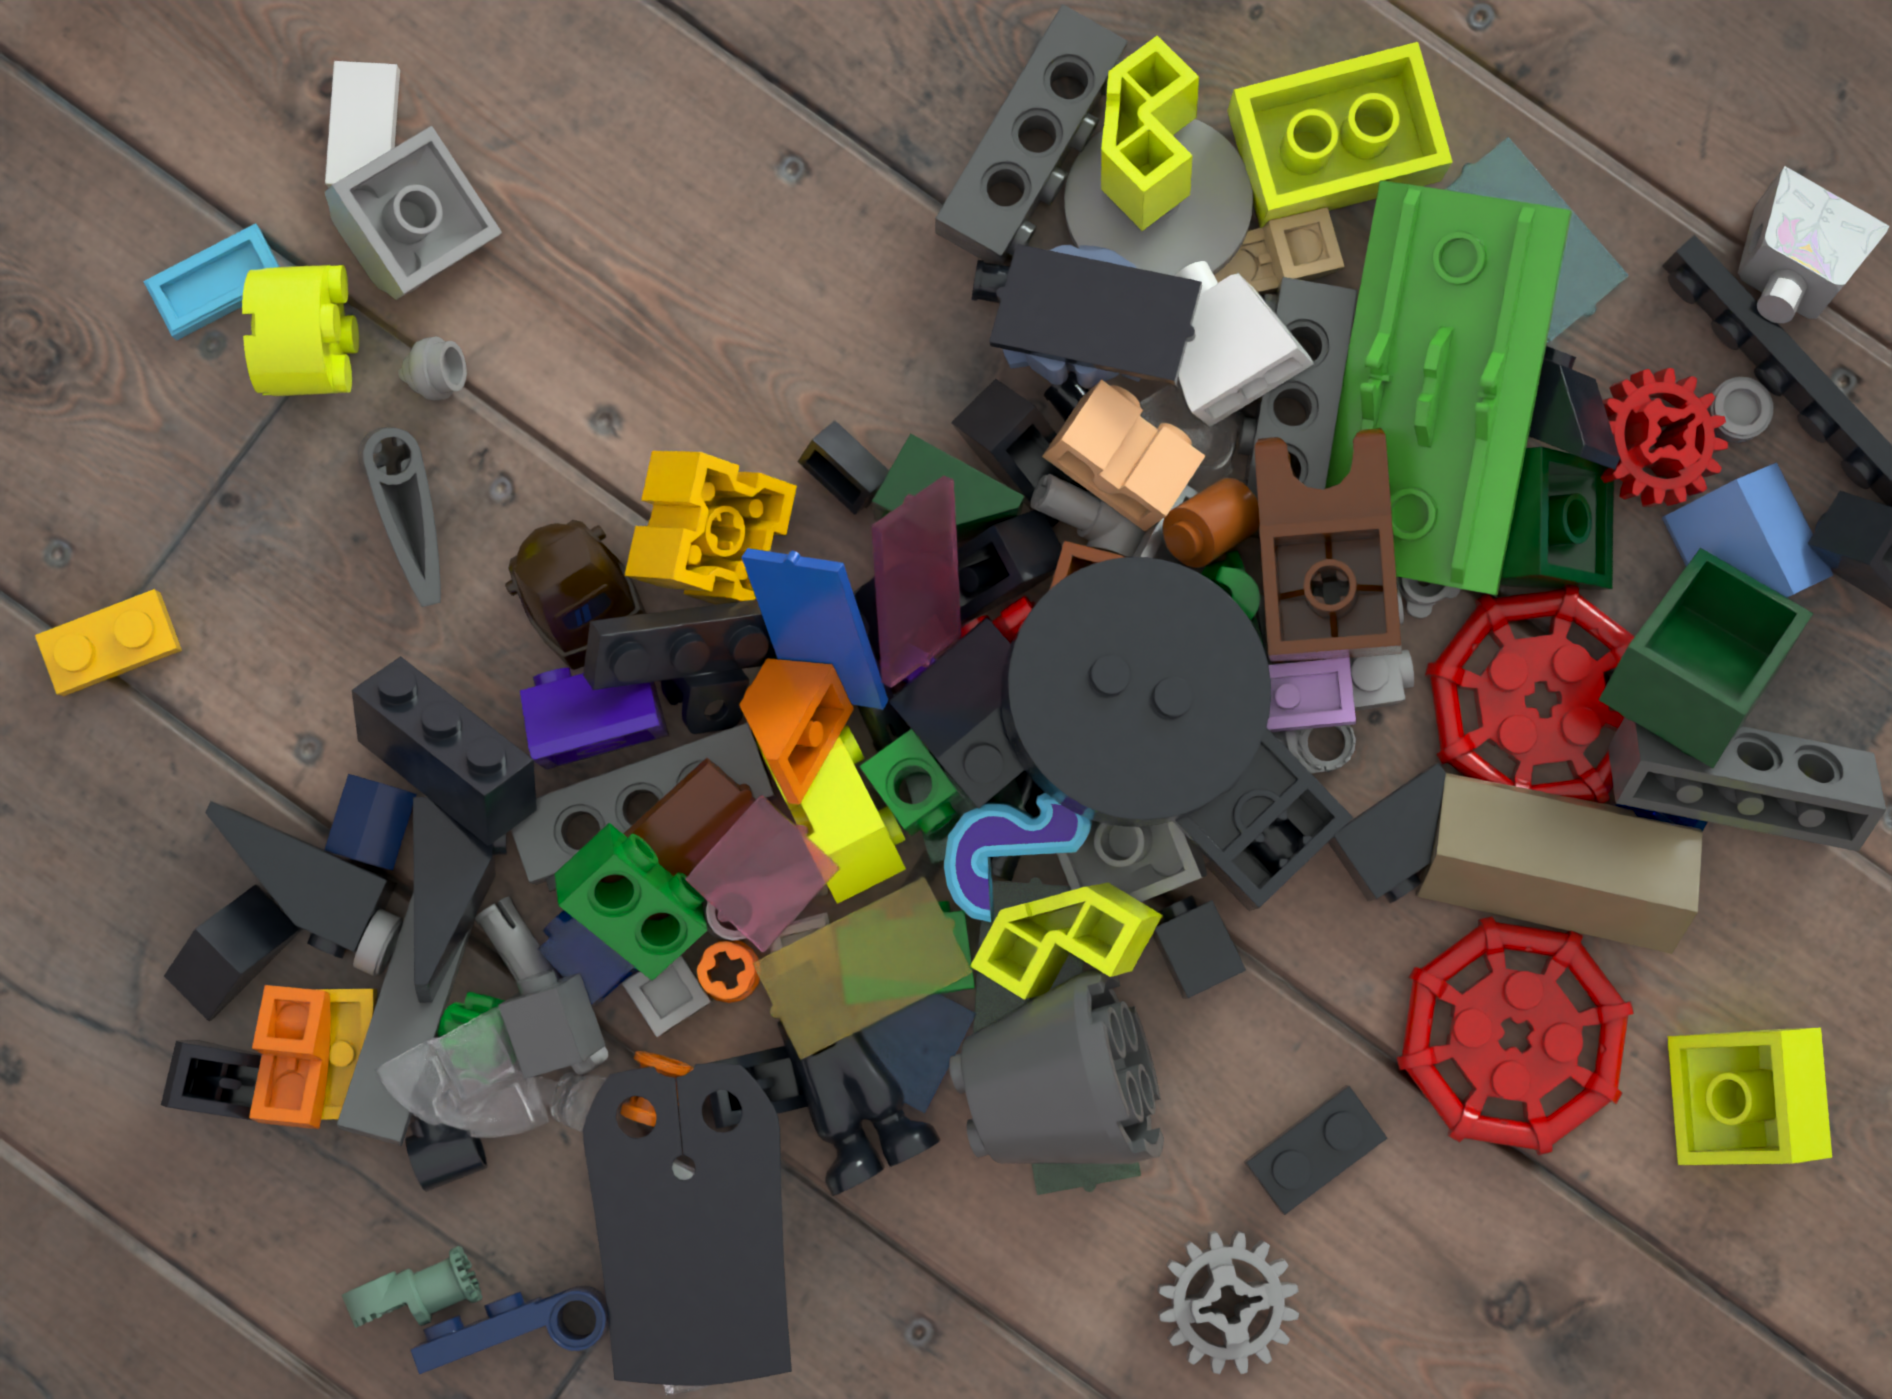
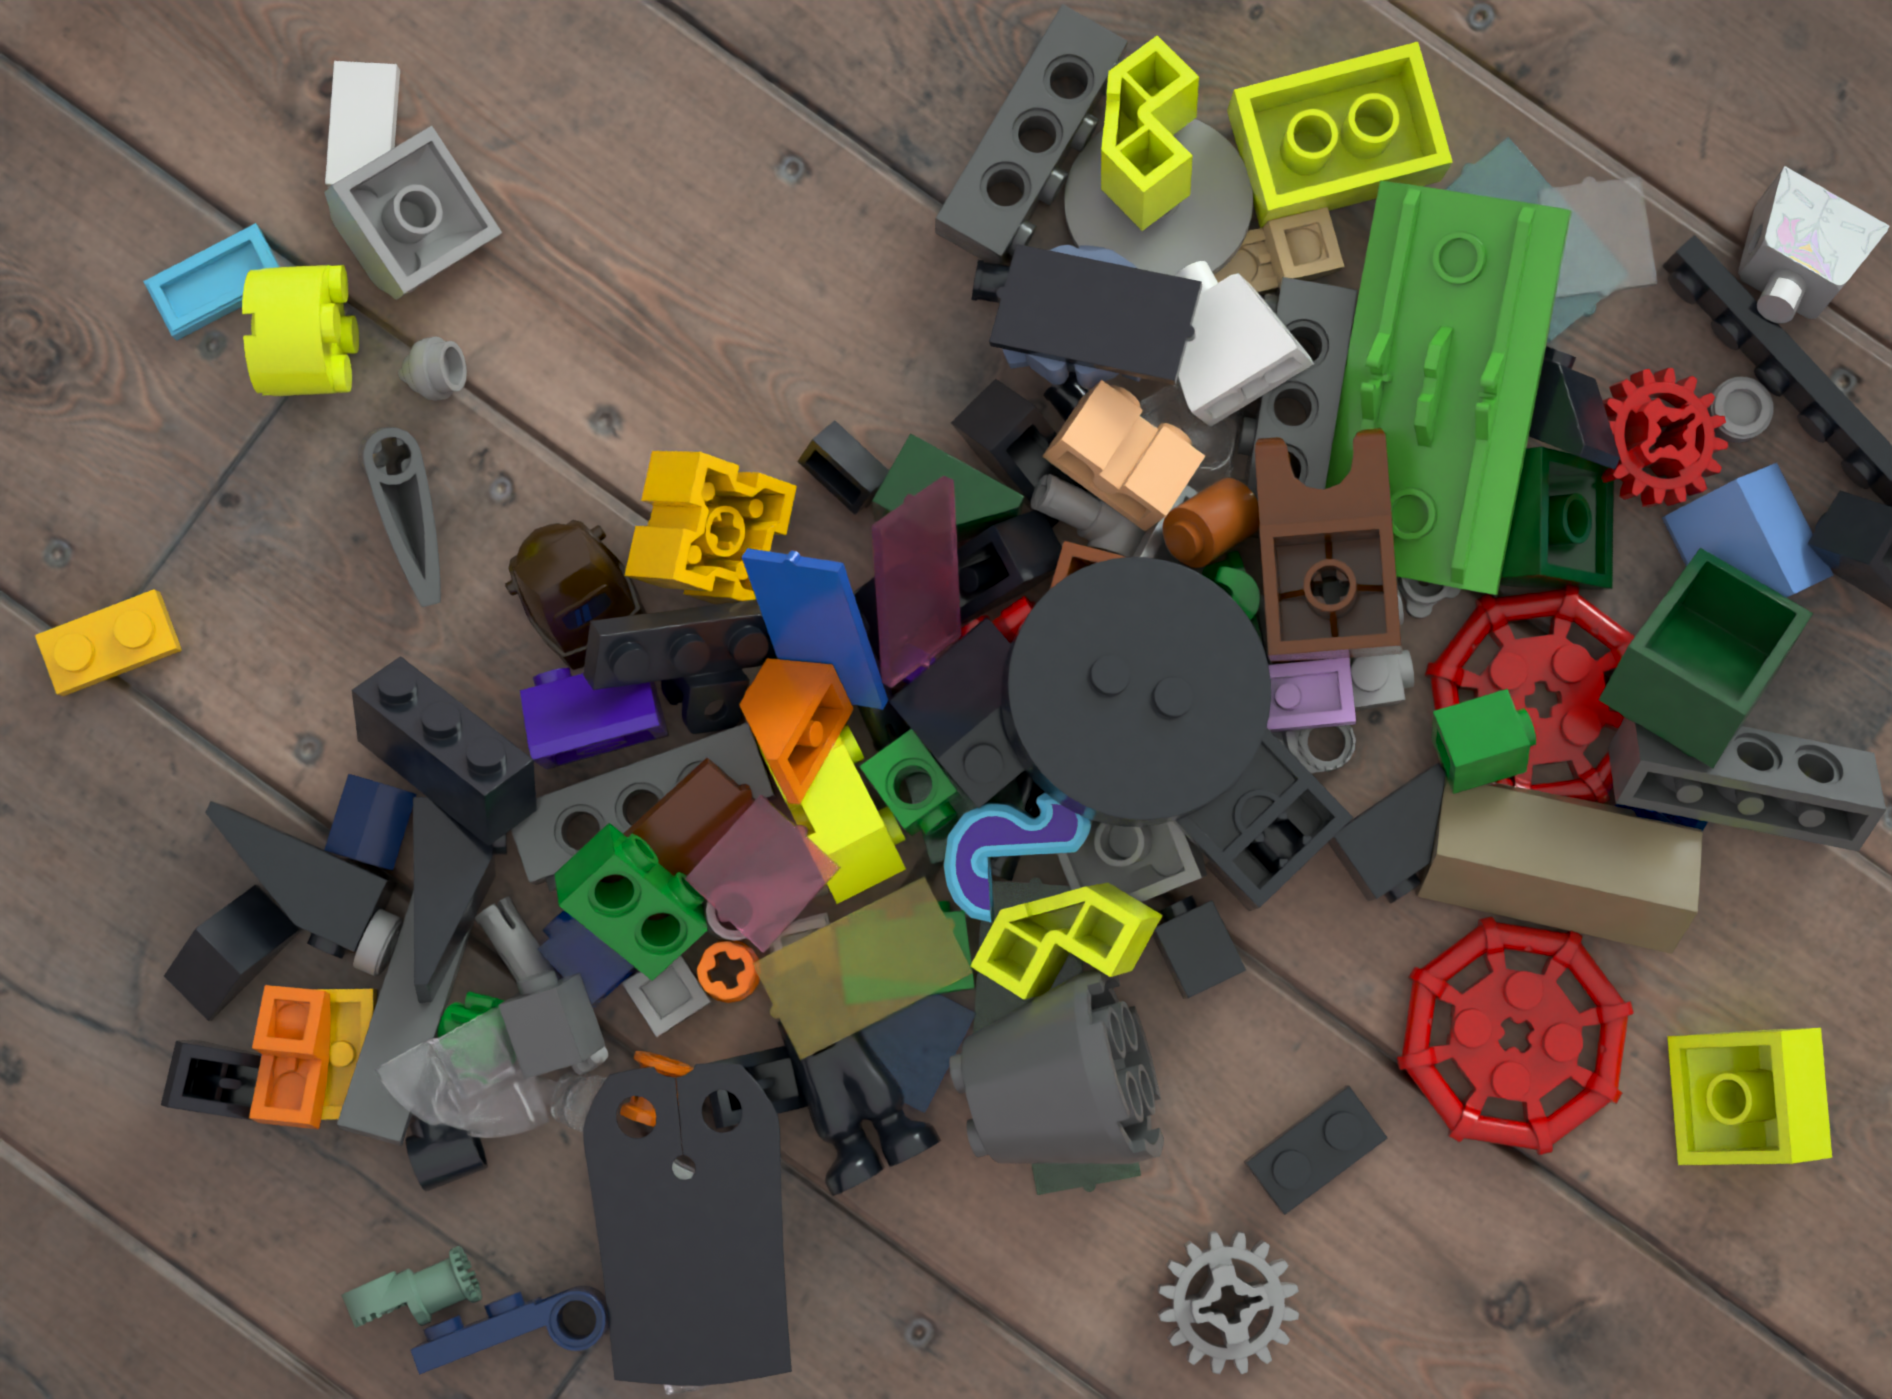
(1482, 740): none -> green brick
(1606, 237): none -> clear piece

